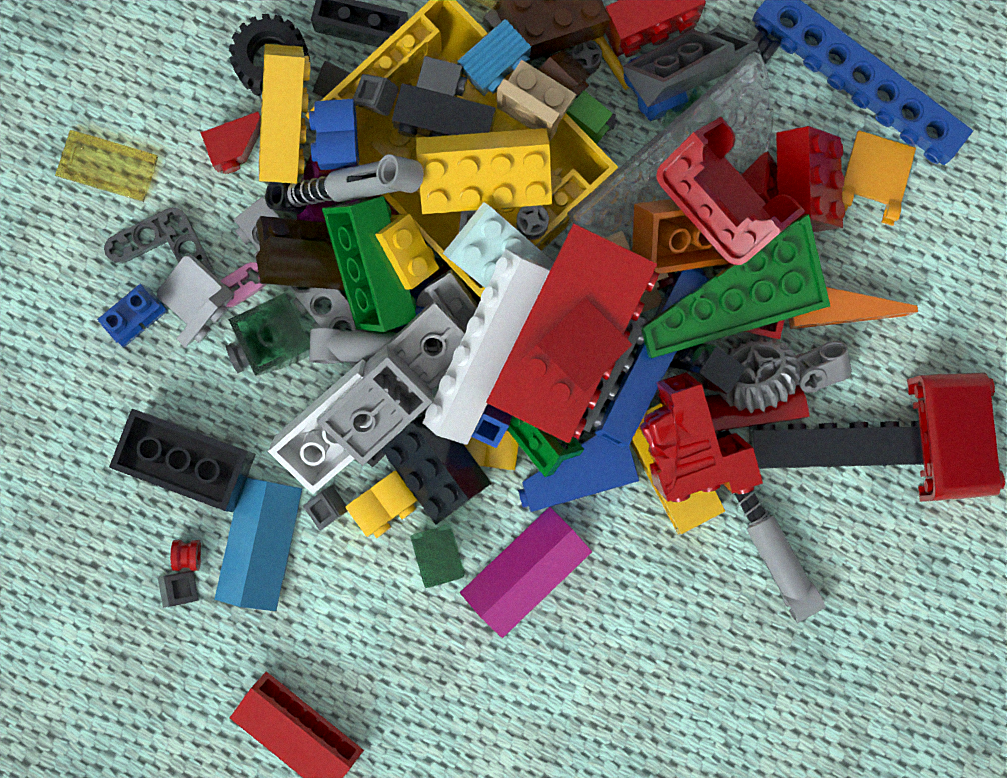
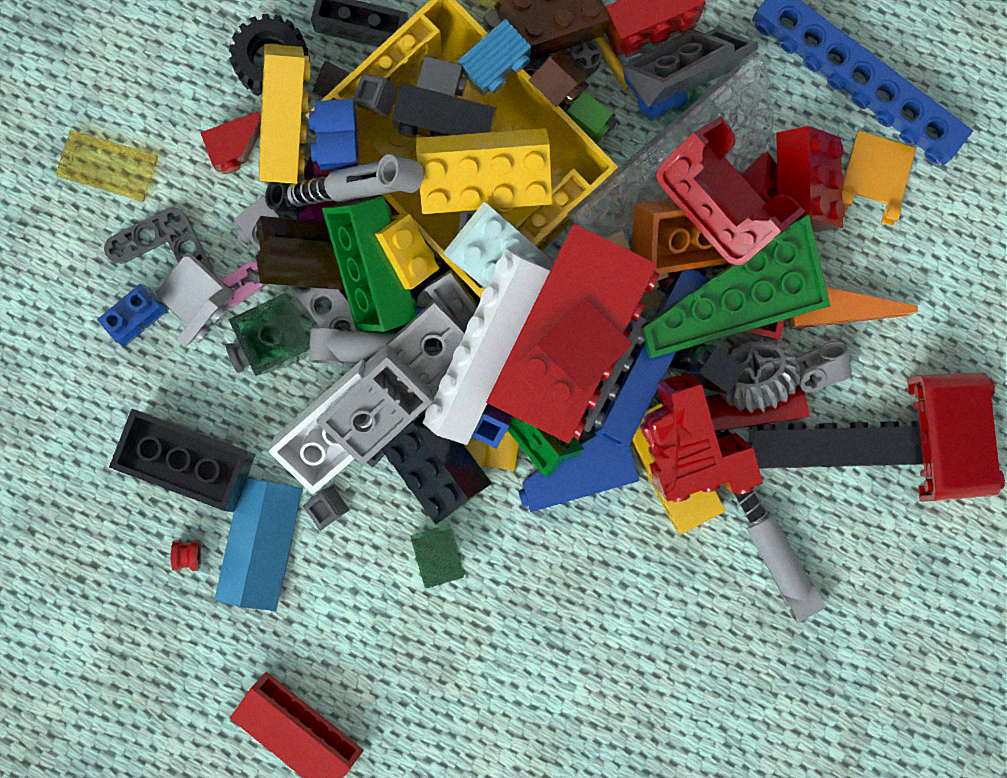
(175, 589): dark grey slope -> none
(382, 504): yellow brick -> none
(525, 572): dark pink slope -> none
(534, 99): tan bracket -> none
(534, 216): dark grey wheel -> none
(766, 46): black wheel -> none

